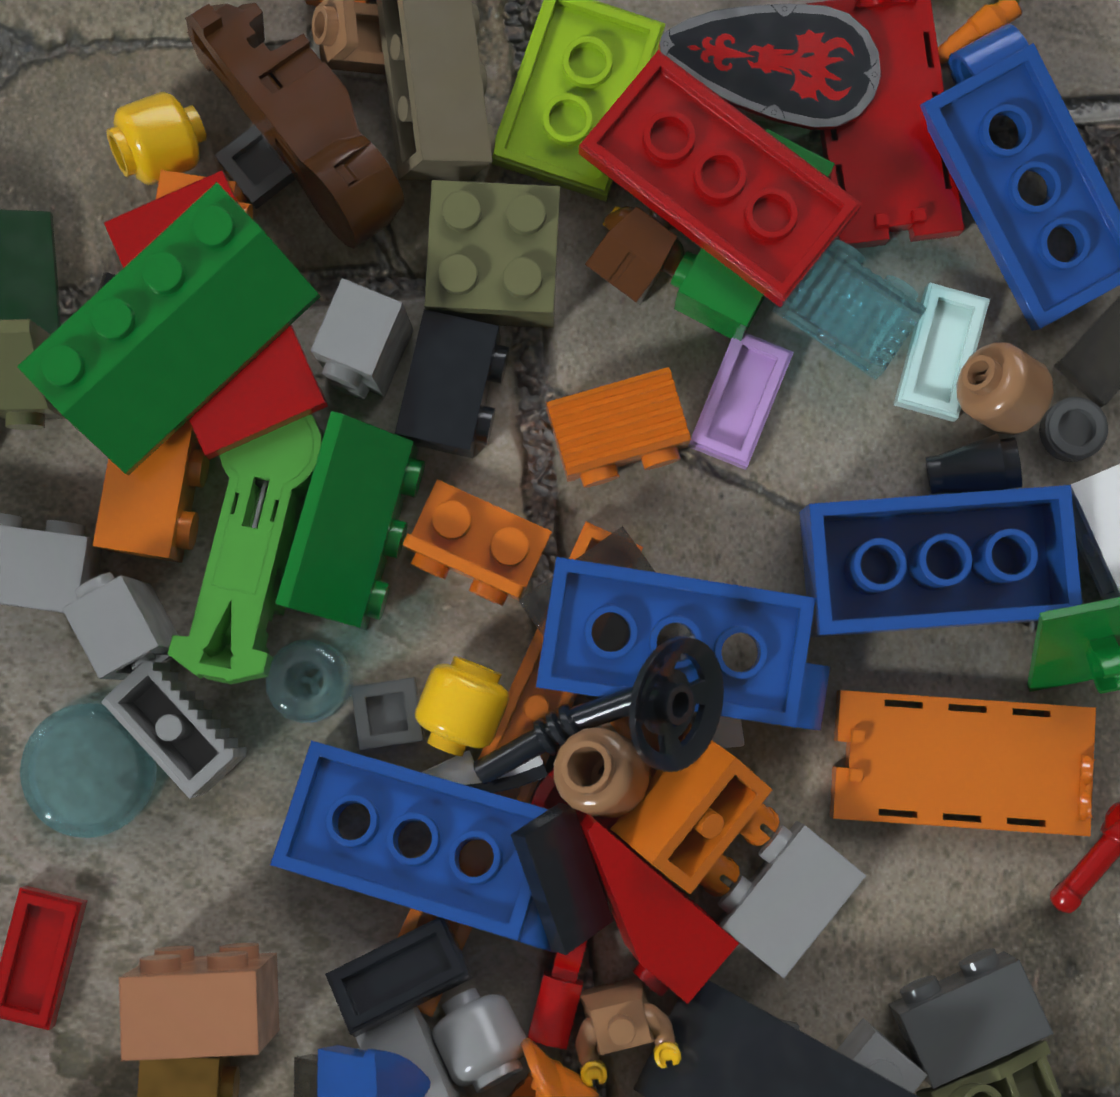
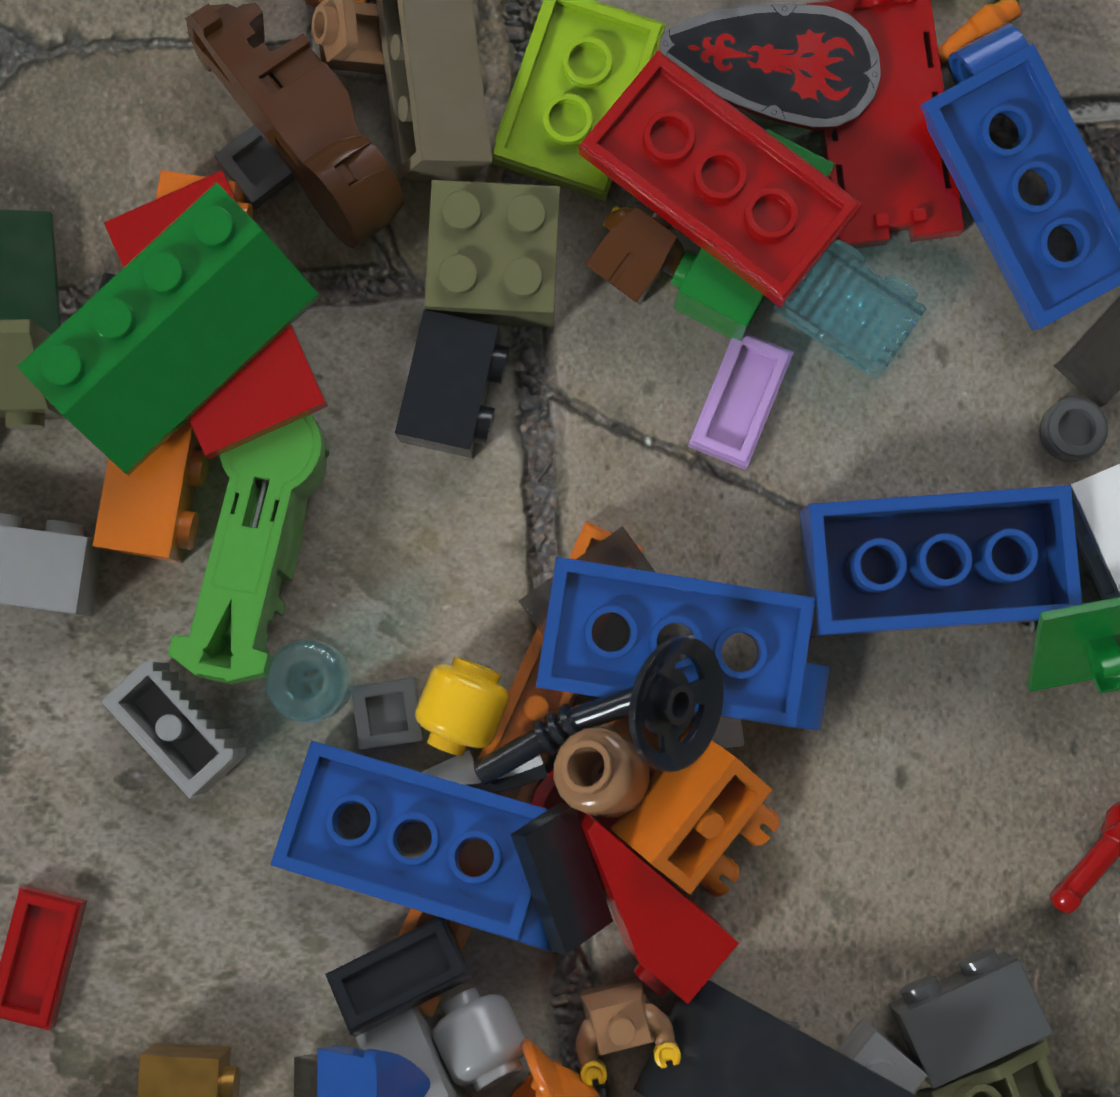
(85, 772): clear light blue piece -> none
(119, 624): light grey brick -> none
(156, 137): yellow head -> none
(199, 1004): nougat brick -> none
(351, 523): green slope -> none
(362, 340): light grey brick -> none
(477, 542): orange bracket -> none
(558, 1000): red bar -> none
(619, 427): orange brick -> none
(788, 896): light grey brick -> none
(939, 349): light aqua tile -> none
(964, 763): orange piece -> none
(976, 467): black cone -> none
(1004, 388): medium nougat head -> none

